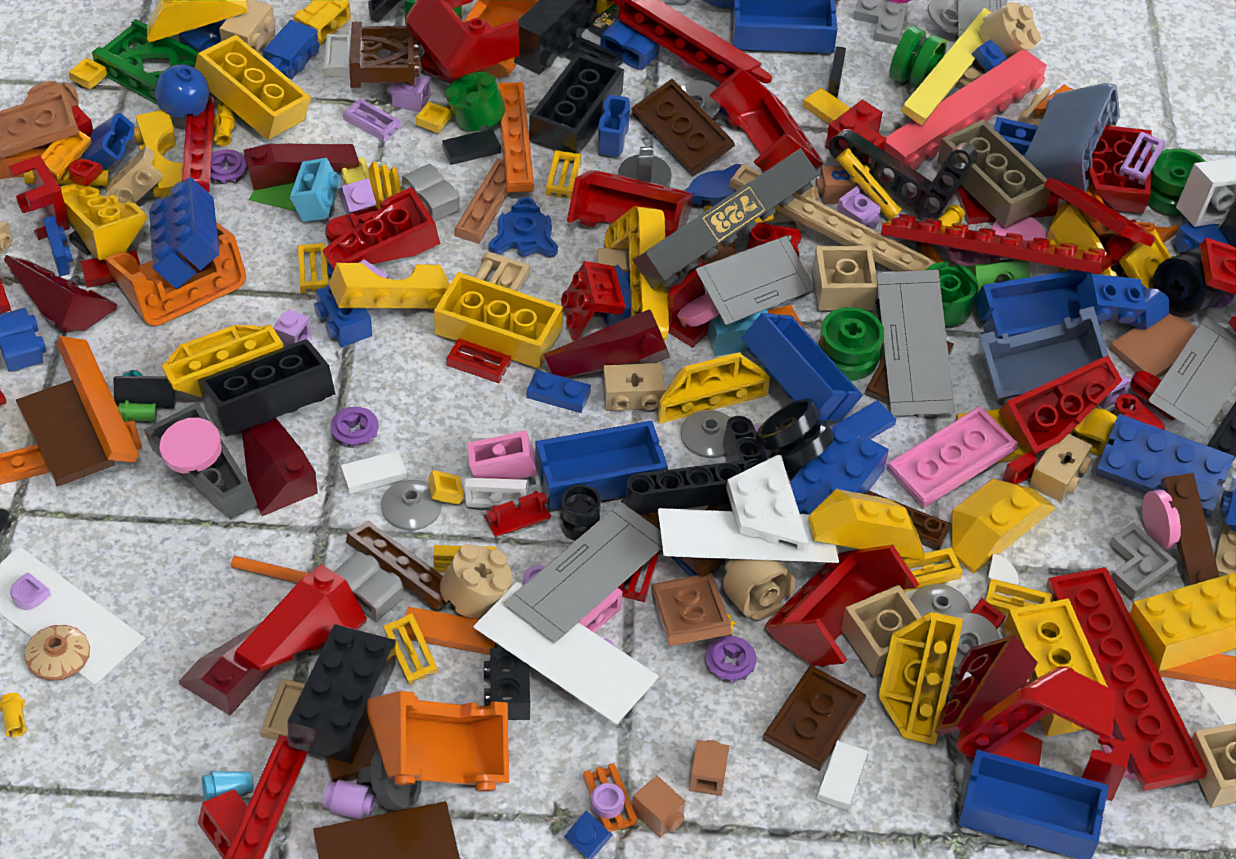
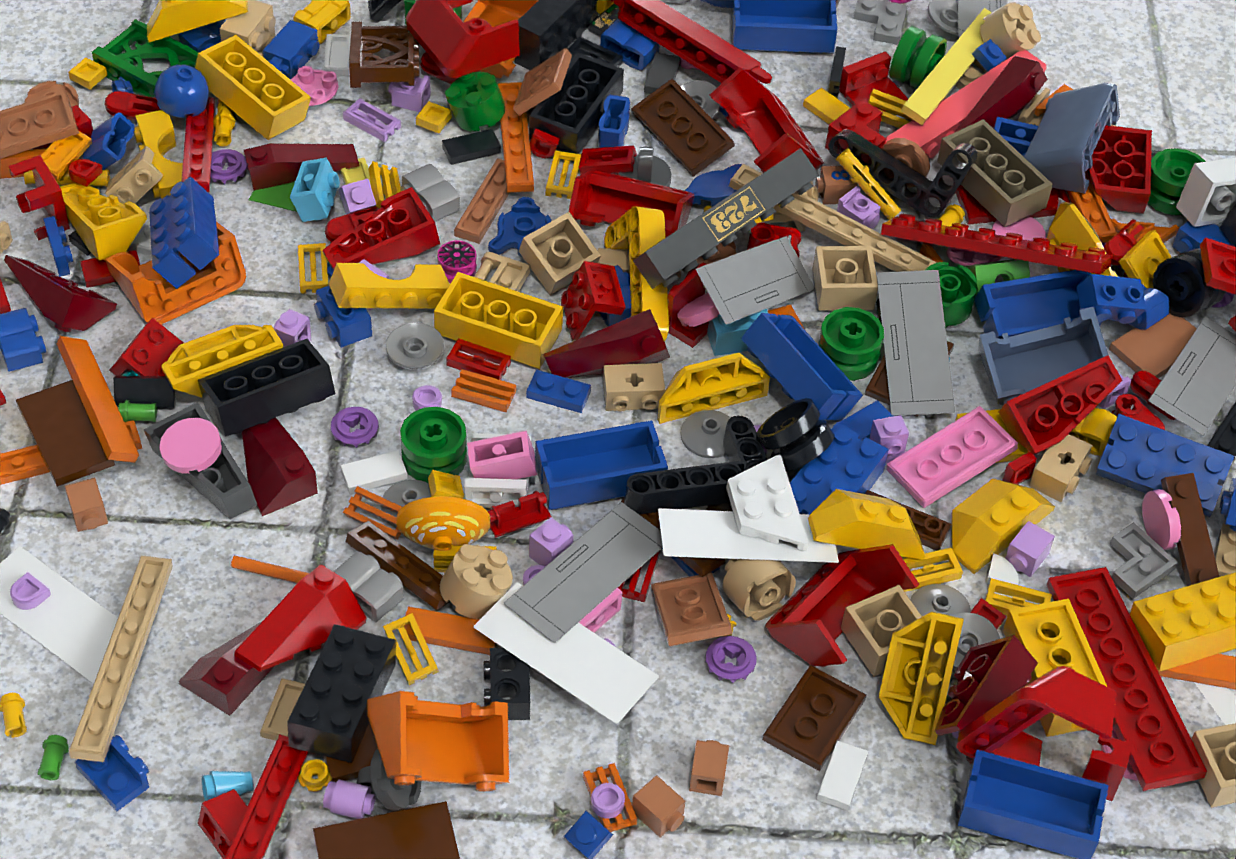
(52, 758): none -> bright green pin
(61, 661): tan dish -> none
(86, 504): none -> nougat brick
(118, 777): none -> blue bracket
(121, 660): none -> tan tile
(122, 85): none -> blue plate
(130, 104): none -> red arm
(147, 351): none -> red bracket
(312, 768): none -> yellow plate
(317, 84): none -> bright pink dish
(356, 502): none -> orange tile
(414, 345): none -> light grey dish
(426, 397): none -> lavender tile
(433, 441): none -> green wheel
(443, 522): none -> light orange dish
(457, 259): none -> dark pink wheel
(485, 387): none -> orange tile
(542, 81): none -> nougat tile
(543, 144): none -> red tile
(549, 541): none -> lavender brick
(557, 252): none -> tan brick
(579, 510): black wheel -> none
(608, 159): none -> red tile
(662, 70): none -> dark grey tile
(868, 74): none -> red bracket
(891, 105): none -> yellow tile
(892, 434): none -> lavender brick
(909, 154): none -> nougat tile
(1008, 93): none -> dark red wedge
(1029, 548): none -> lavender brick
(1100, 211): red tile -> none
(1134, 172): lavender tile -> none

